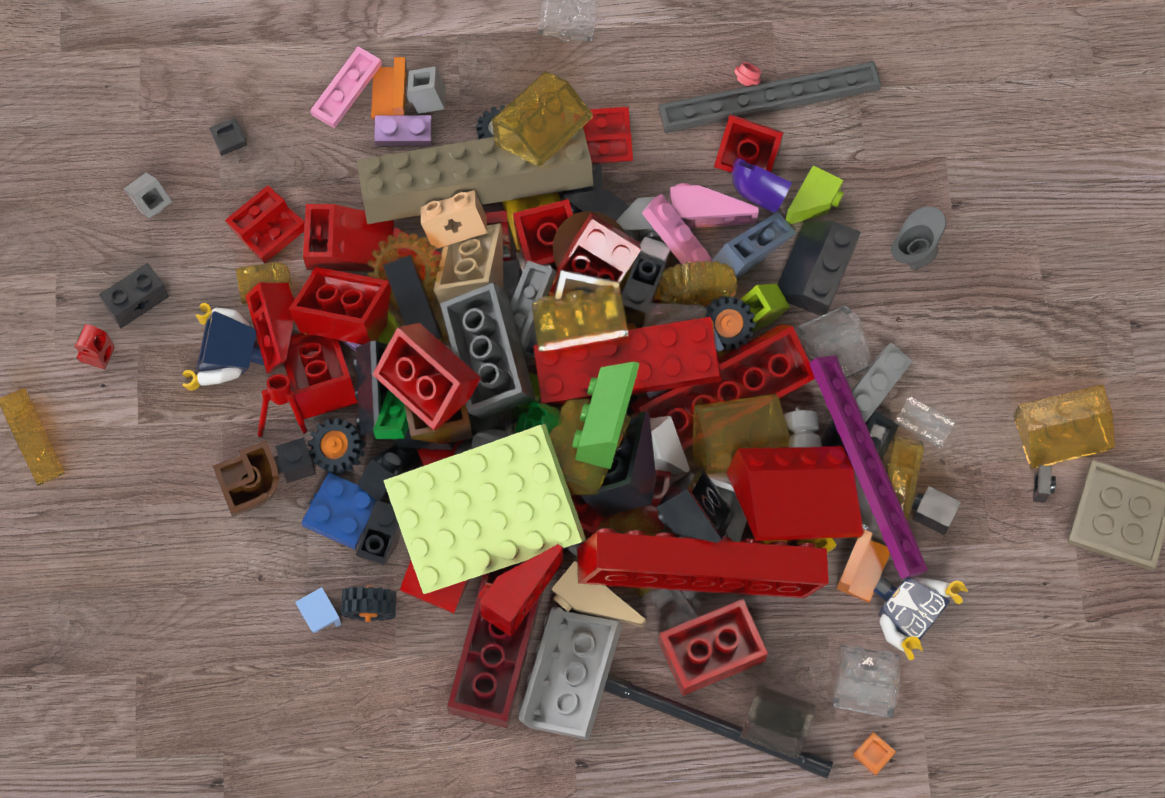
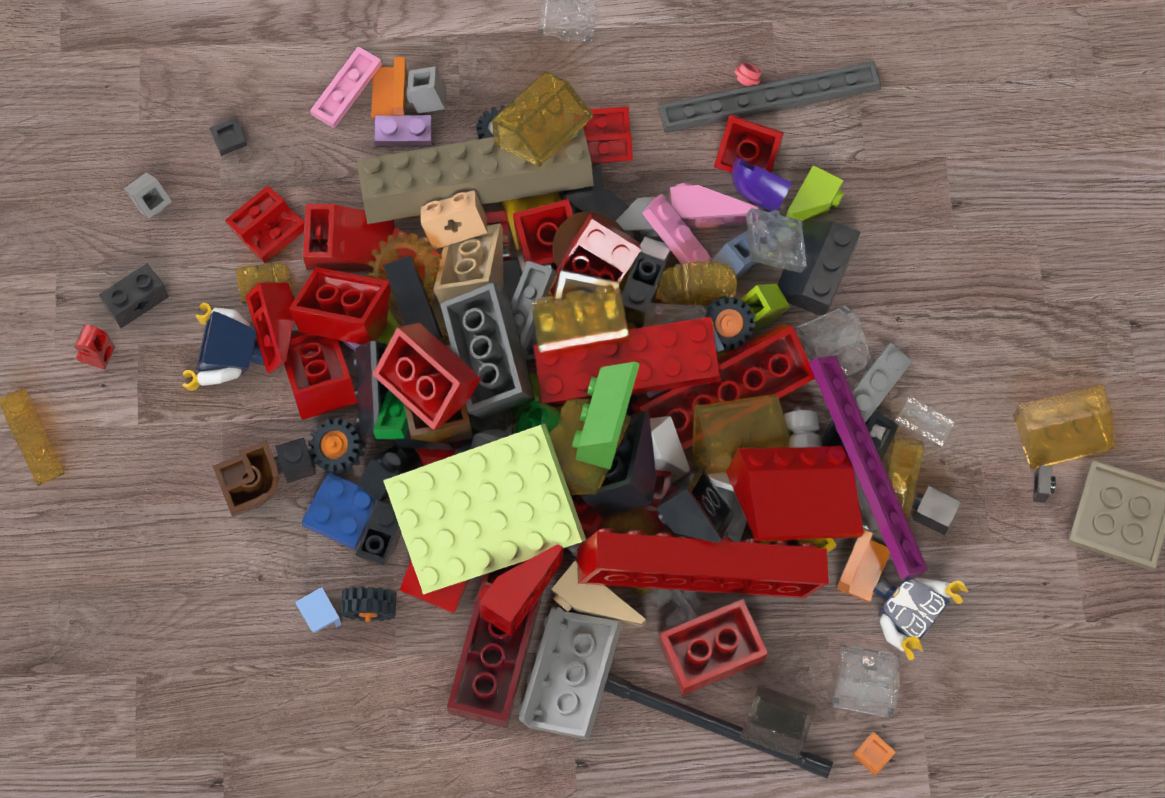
(280, 393): red plant -> none
(776, 240): none -> clear plate
(919, 237): dark grey piece -> none

